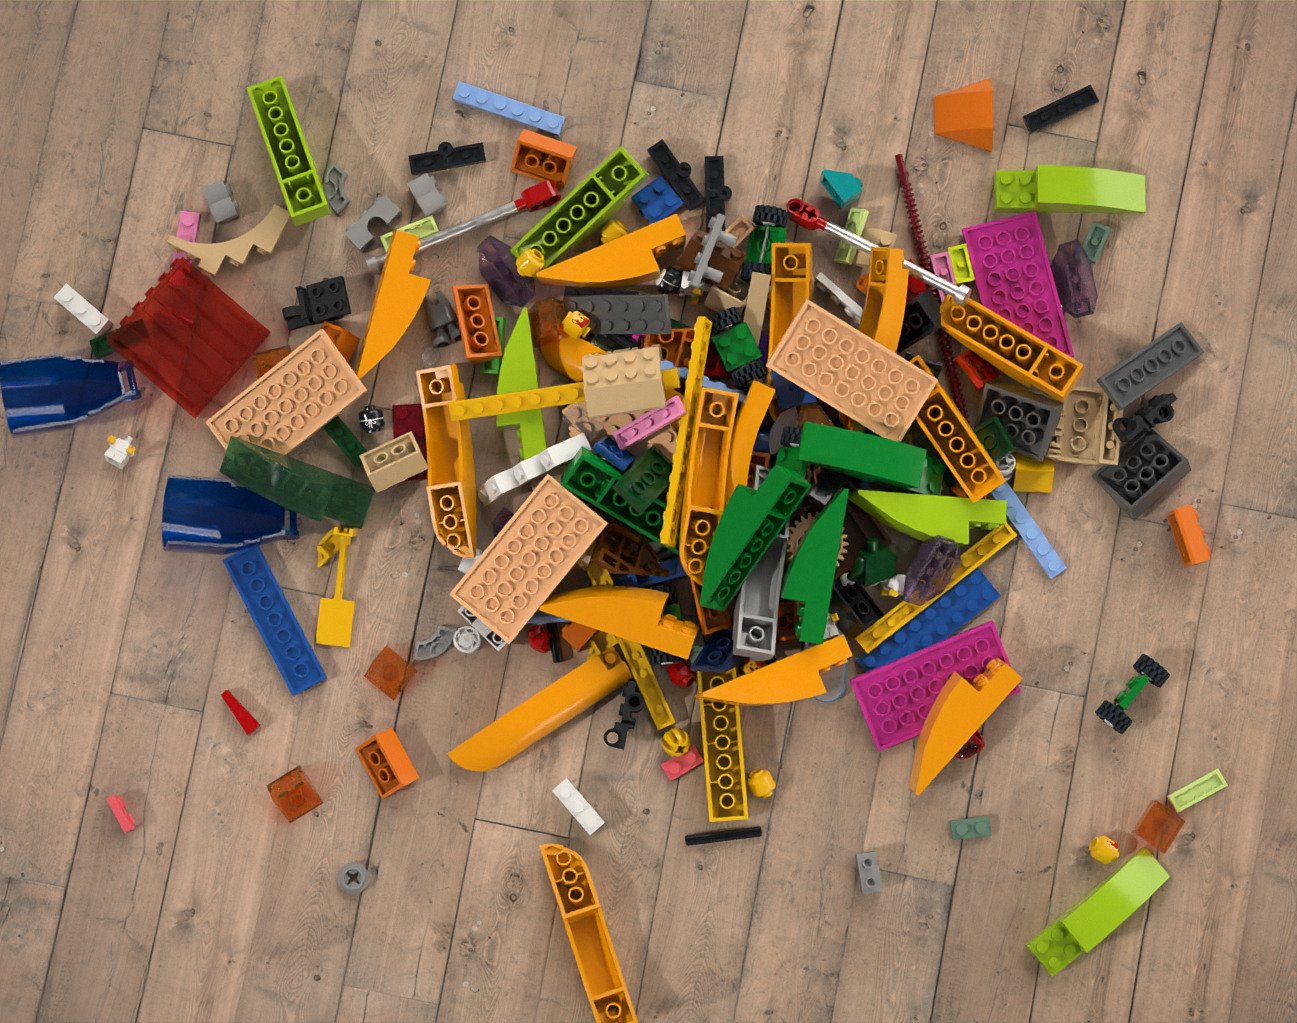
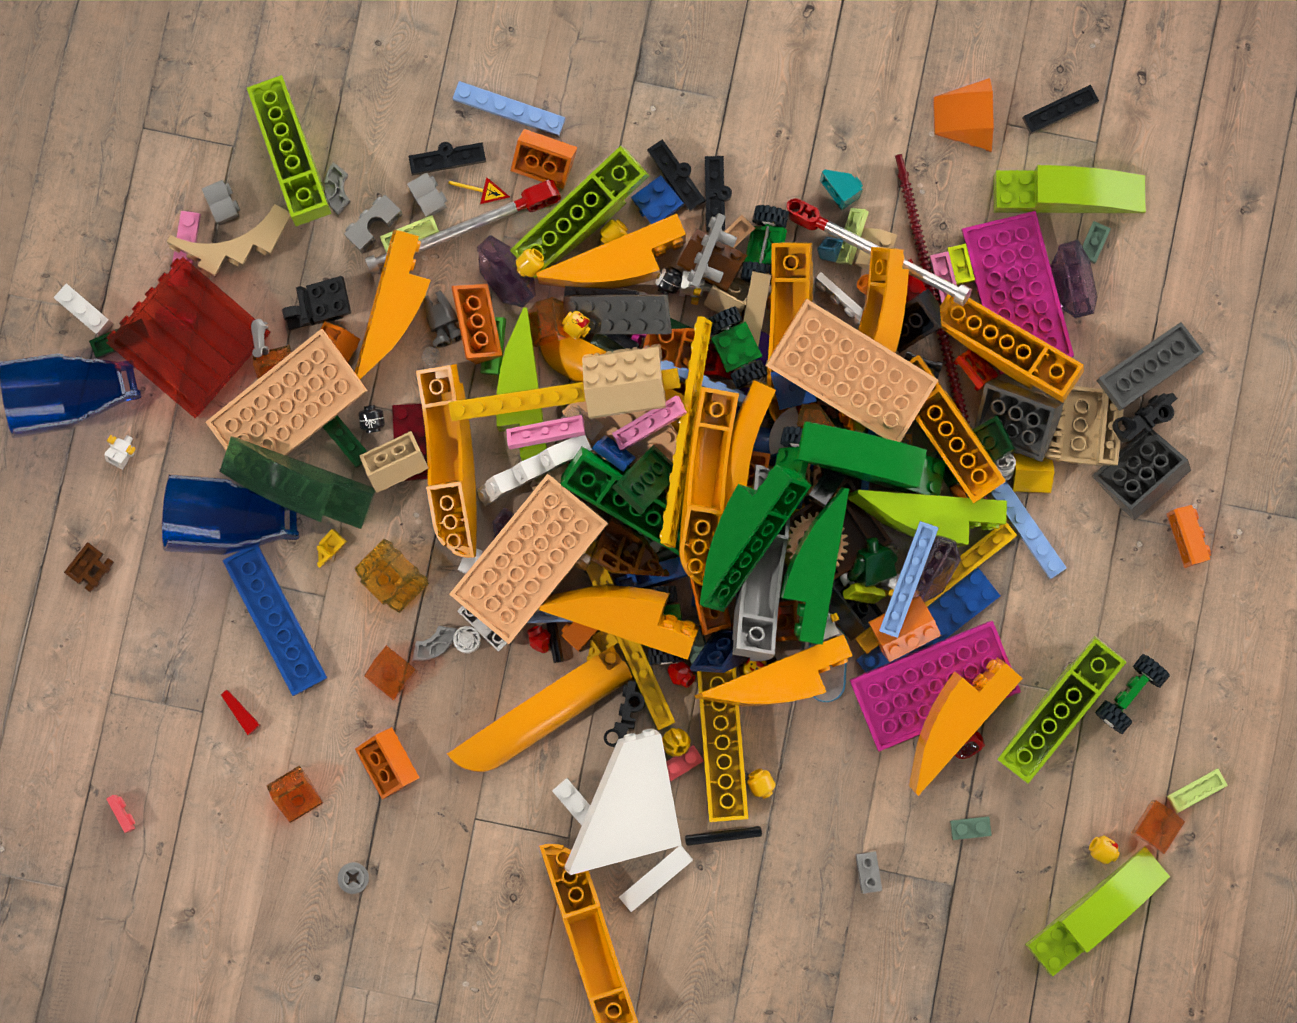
(84, 563): none -> reddish brown plate
(258, 329): none -> light grey piece
(336, 614): yellow piece -> none
(390, 576): none -> clear yellow slope
(490, 192): none -> piece
(545, 432): none -> bright pink plate
(630, 809): none -> white slope
(655, 878): none -> white slope
(830, 249): none -> dark azure slope
(864, 594): none -> neon yellow plate
(908, 579): none -> light blue plate
(916, 631): none -> orange slope
(1061, 709): none -> lime slope

